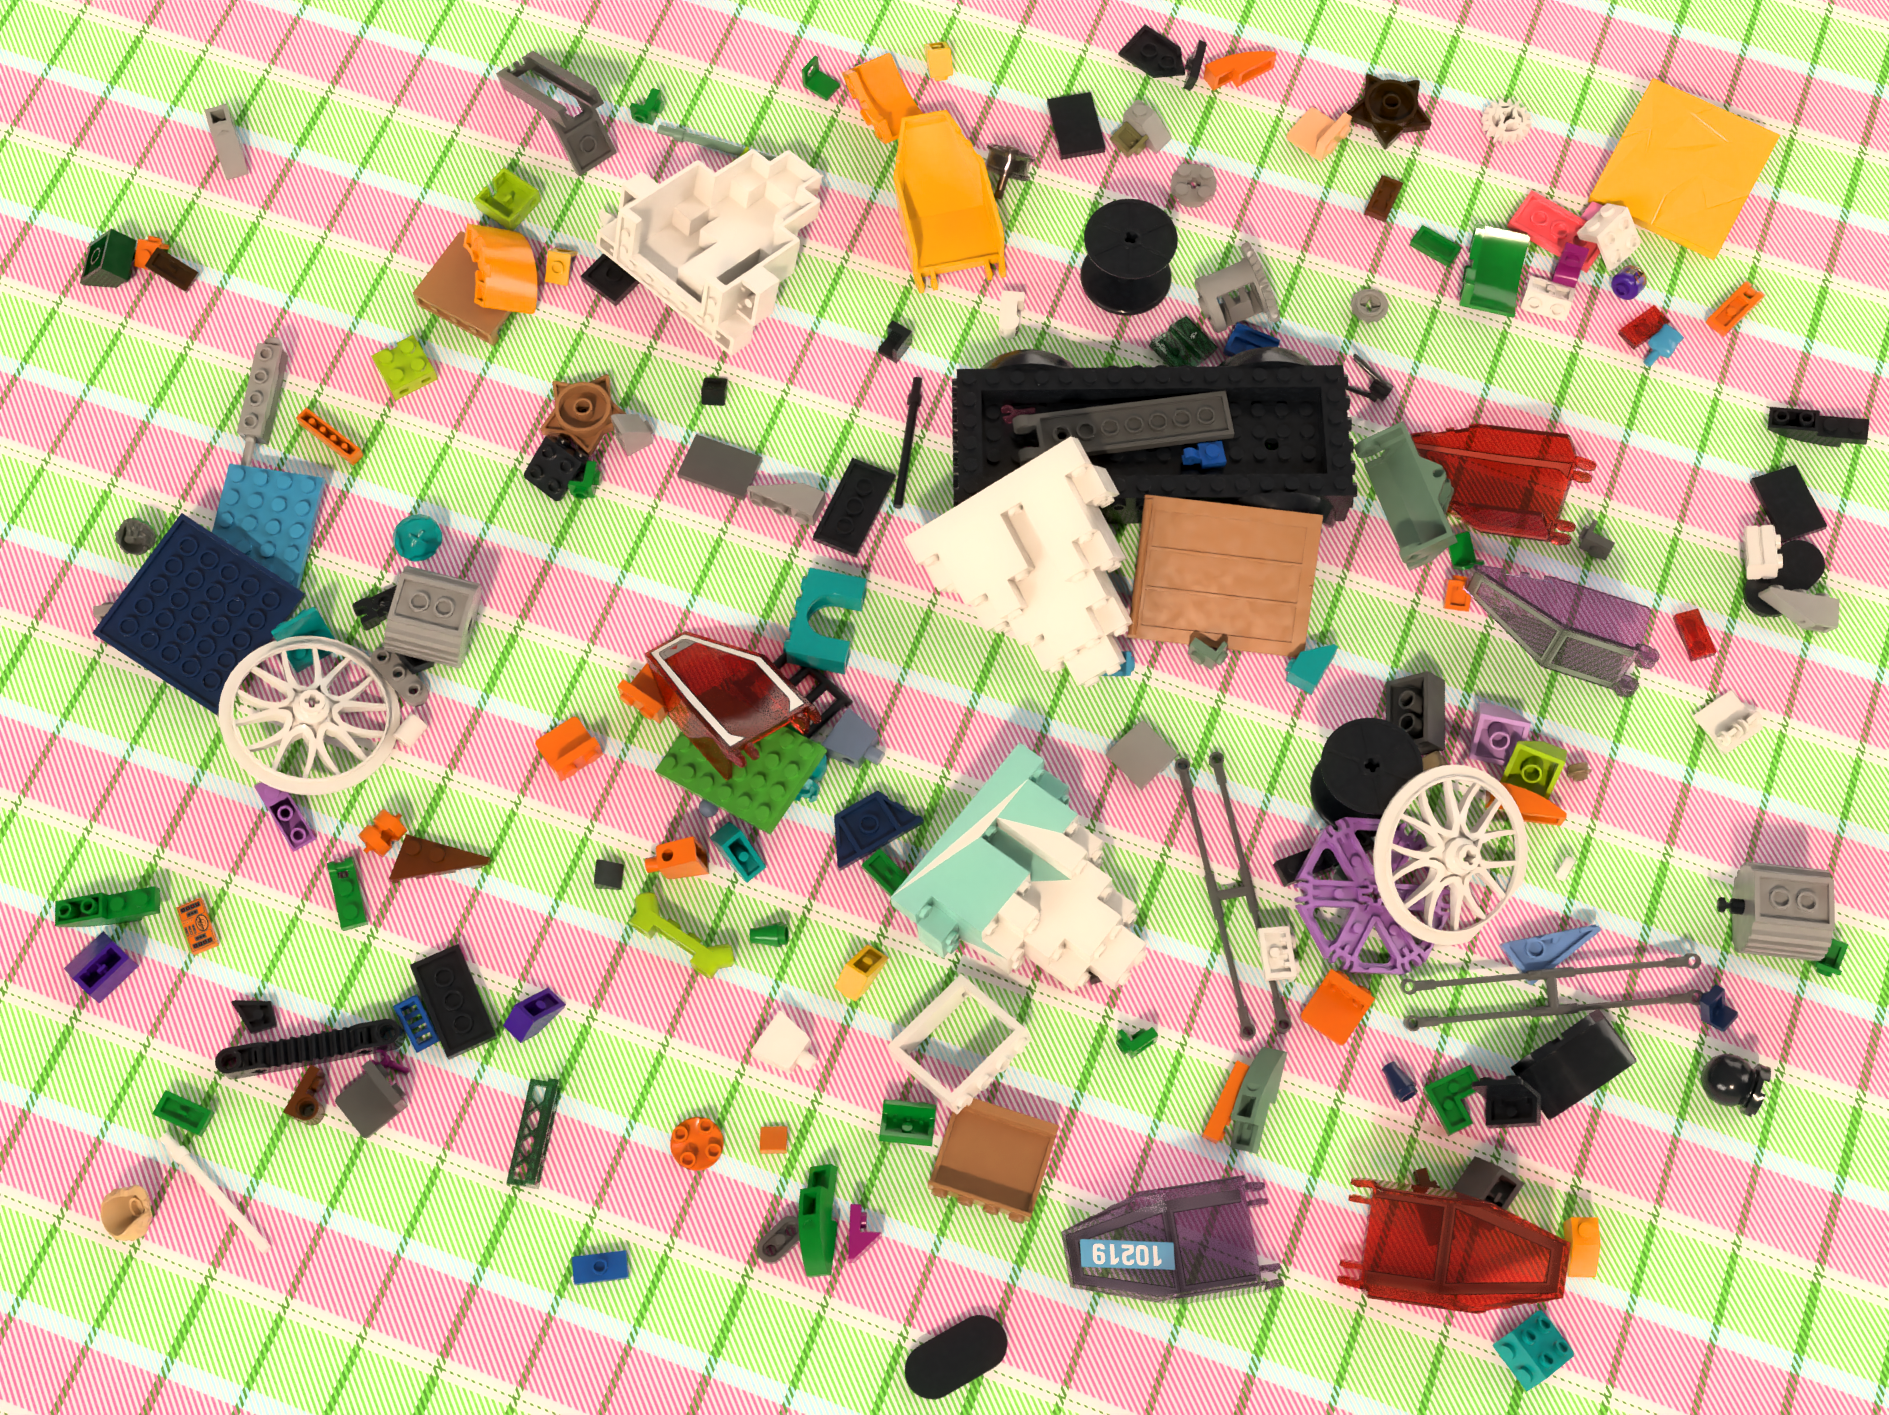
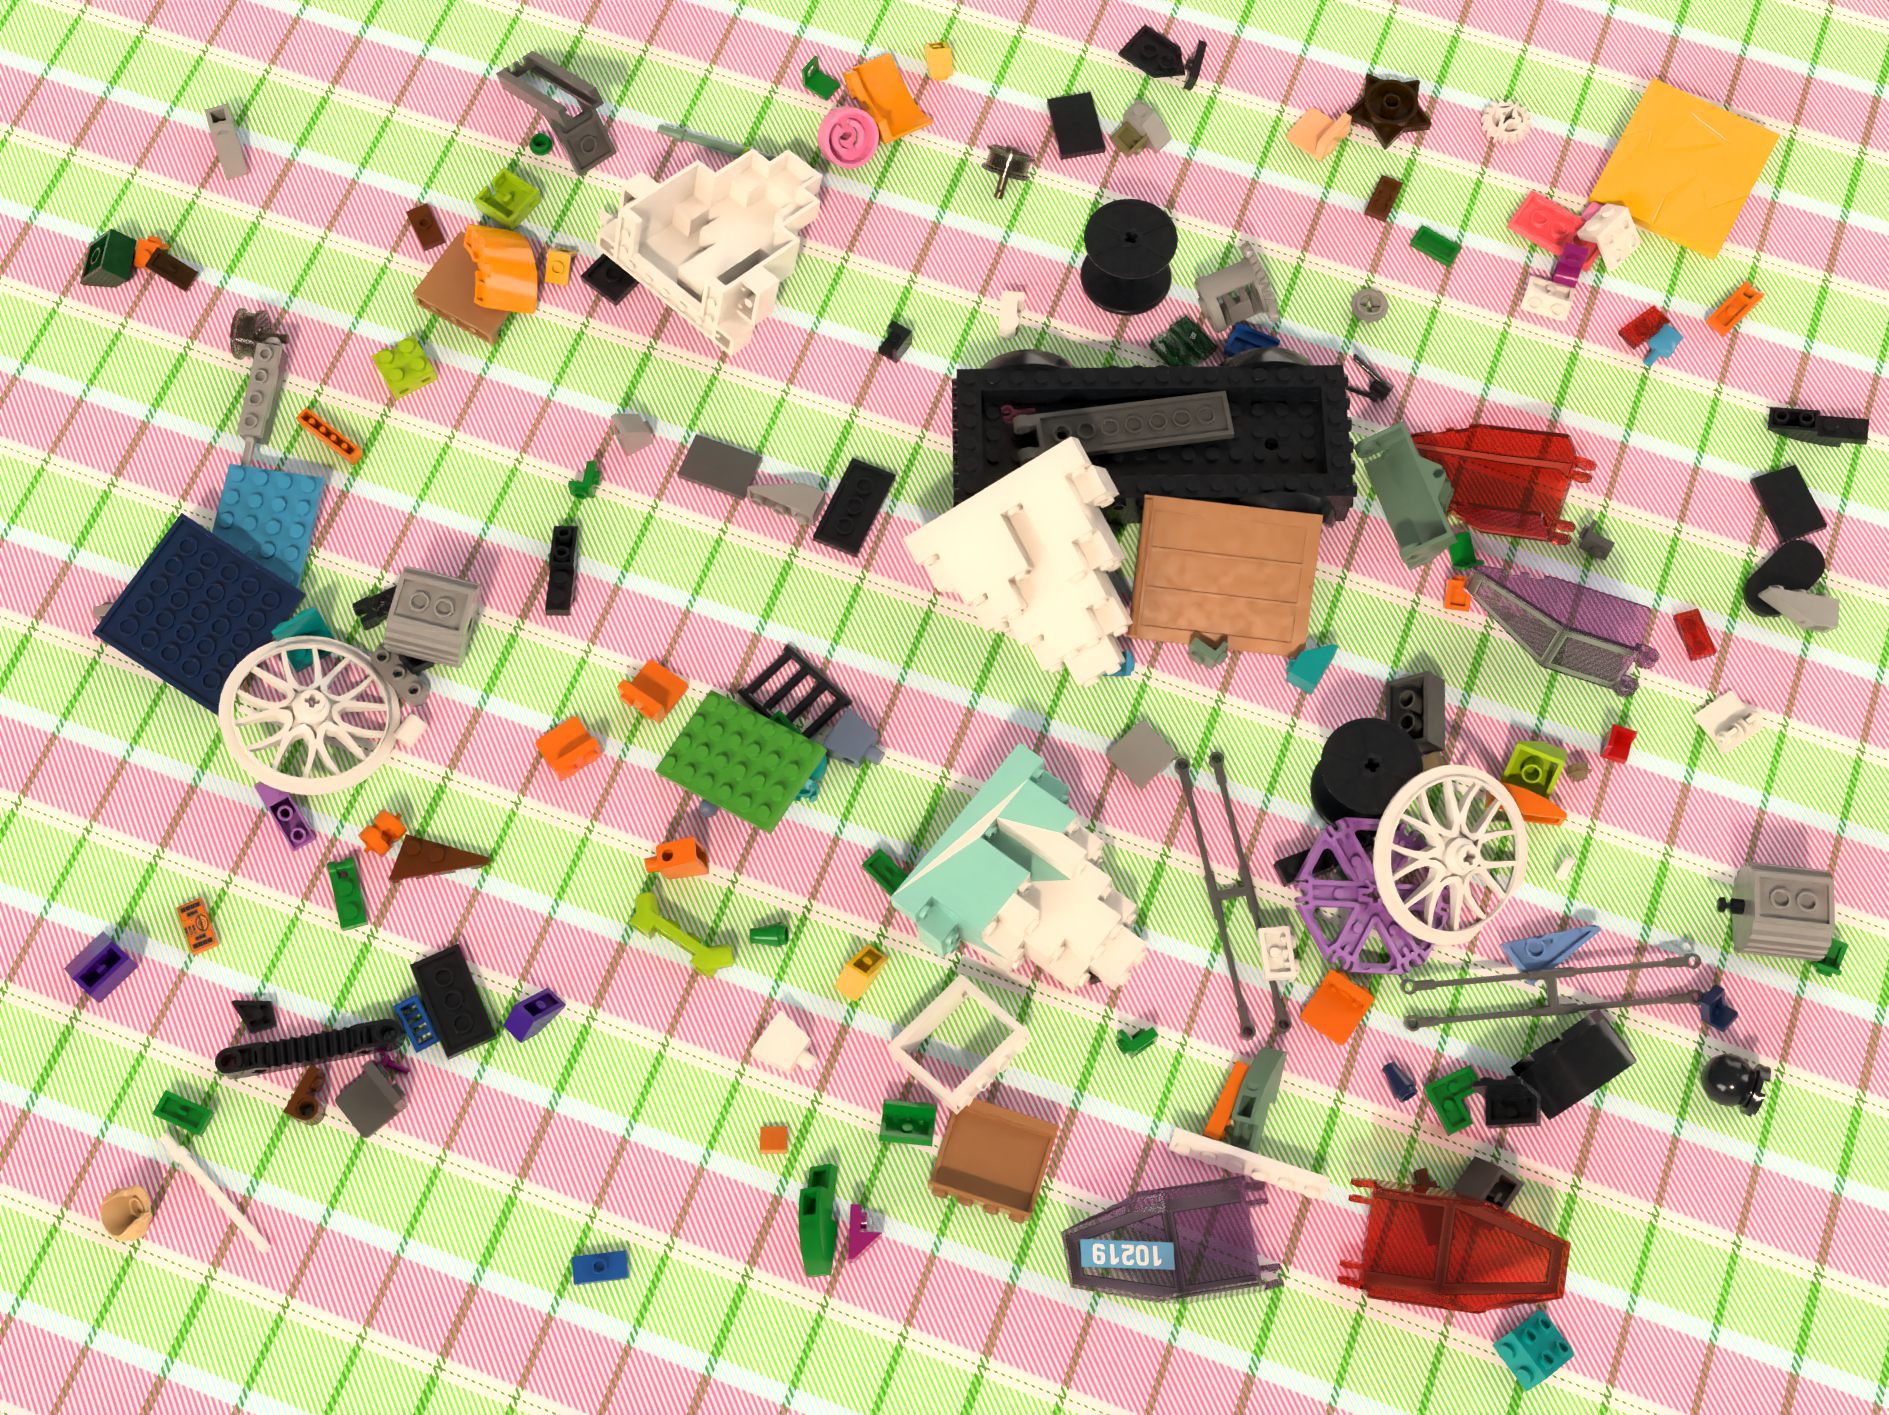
(106, 909): green slope -> none
(135, 536): dark grey piece -> none
(248, 330): none -> clear smoke wheel
(417, 537): teal tile -> none
(425, 227): none -> reddish brown plate
(540, 139): none -> green plate
(541, 1133): clear green fence -> none
(555, 466): black bracket -> none
(563, 571): none -> black slope
(582, 412): medium nougat plate -> none
(608, 875): black slope -> none
(650, 110): green bracket -> none
(696, 1143): orange dish -> none
(714, 391): black slope -> none
(725, 697): clear red windscreen -> none
(737, 851): teal slope -> none
(779, 1239): dark grey plate -> none
(820, 591): teal arch -> none
(835, 134): none -> bright pink piece
(870, 826): dark blue wing -> none
(913, 401): black bar -> none
(944, 200): yellow windscreen -> none
(956, 1357): black tile -> none
(1197, 174): light grey plate -> none
(1207, 454): blue plate -> none
(1238, 68): orange slope -> none
(1249, 1164): none -> white plate
(1494, 270): green panel -> none
(1496, 733): lavender slope -> none
(1585, 1246): light orange slope -> none
(1618, 743): none -> red panel
(1628, 282): dark purple head -> none
(1761, 552): white brick -> none

